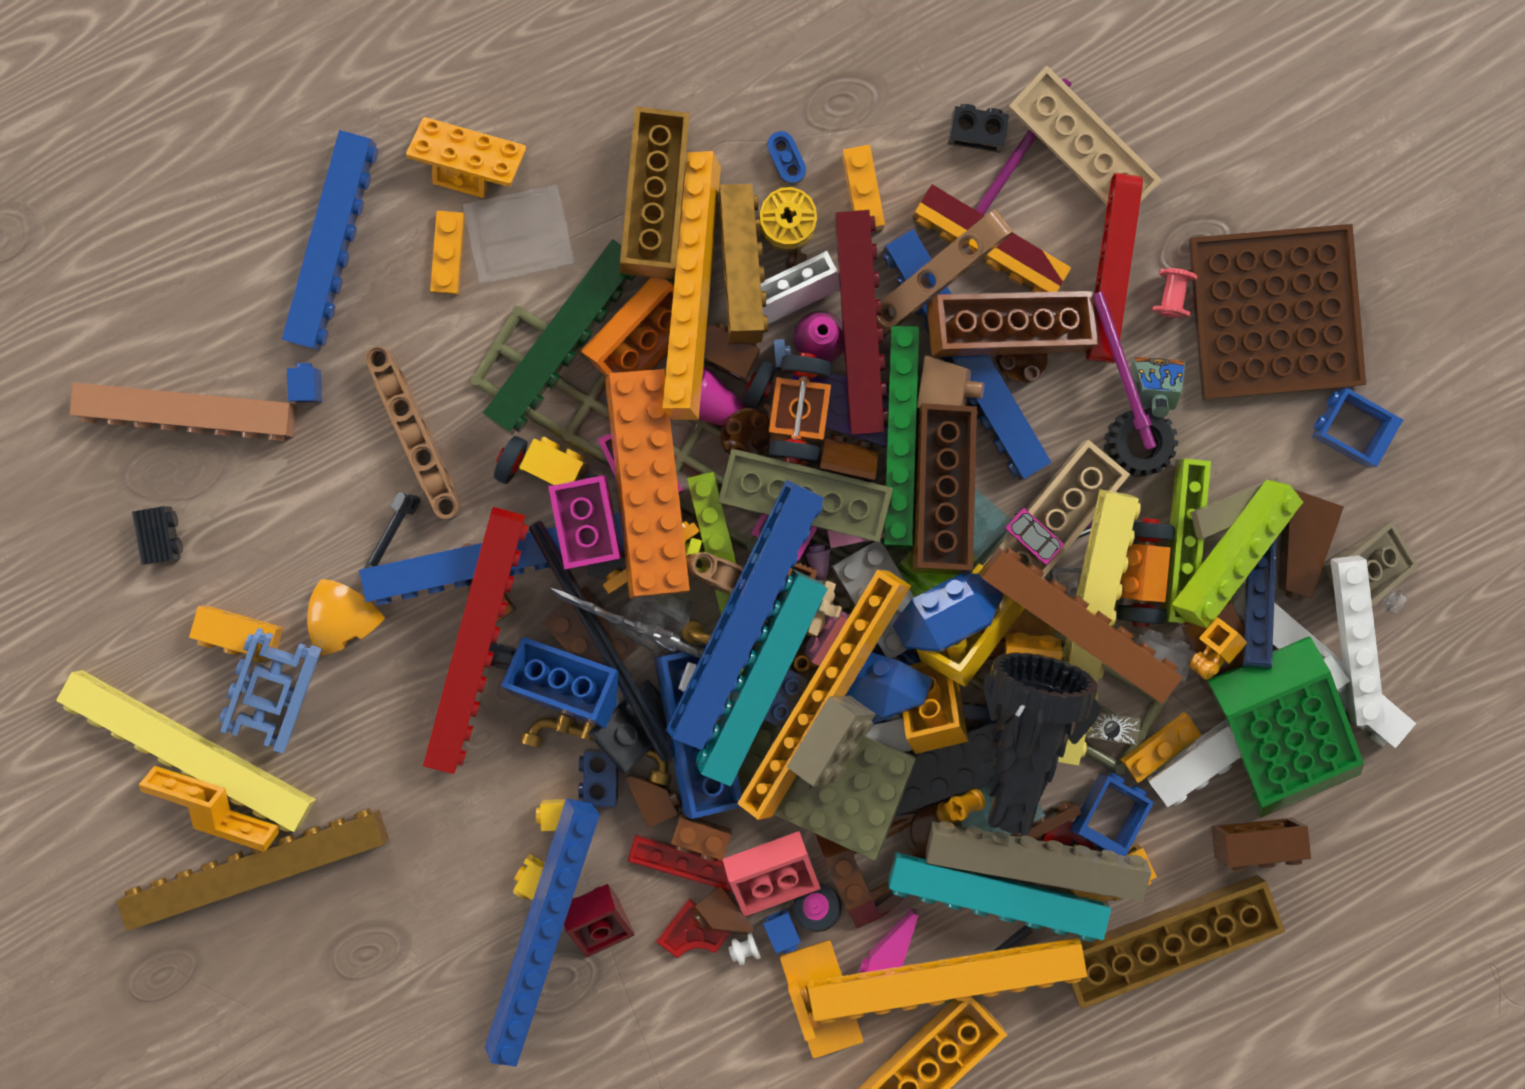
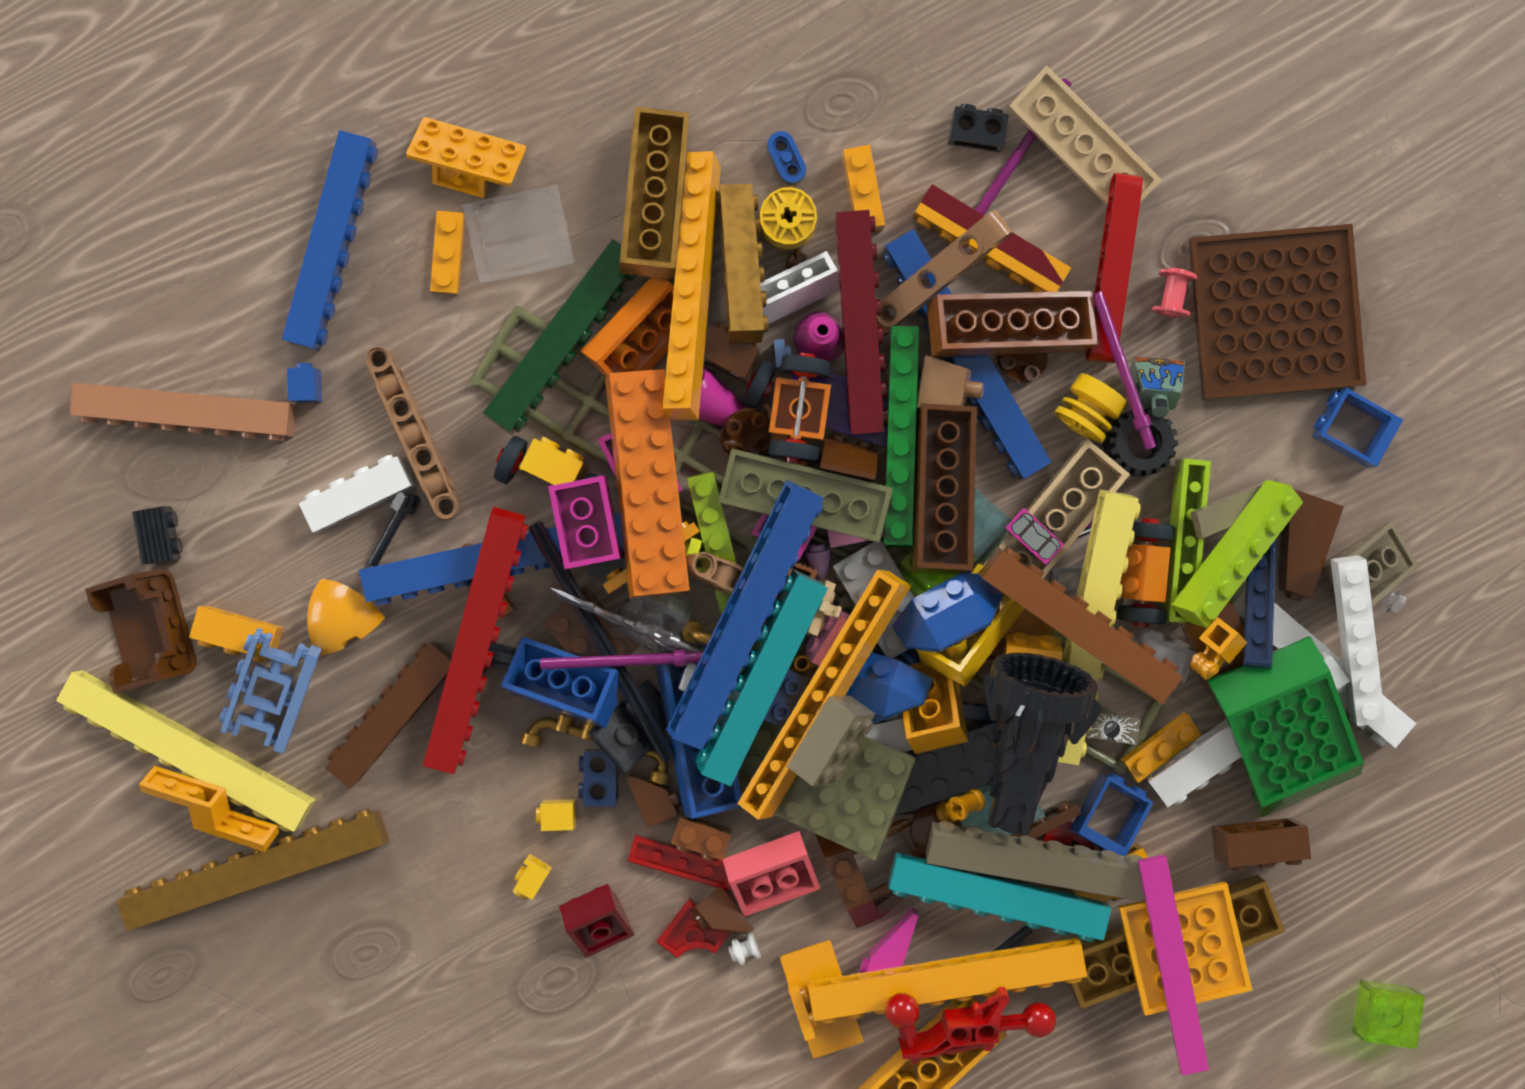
(146, 628): none -> reddish brown windscreen
(356, 494): none -> white brick
(391, 715): none -> reddish brown brick
(541, 932): blue brick -> none
(678, 658): none -> magenta bar
(782, 931): blue brick -> none
(818, 909): black wheel -> none
(964, 1027): none -> red piece
(1087, 413): none -> yellow wheel
(1173, 964): none -> dark pink tile
(1210, 945): none -> light orange plate
(1388, 1014): none -> clear neon green brick

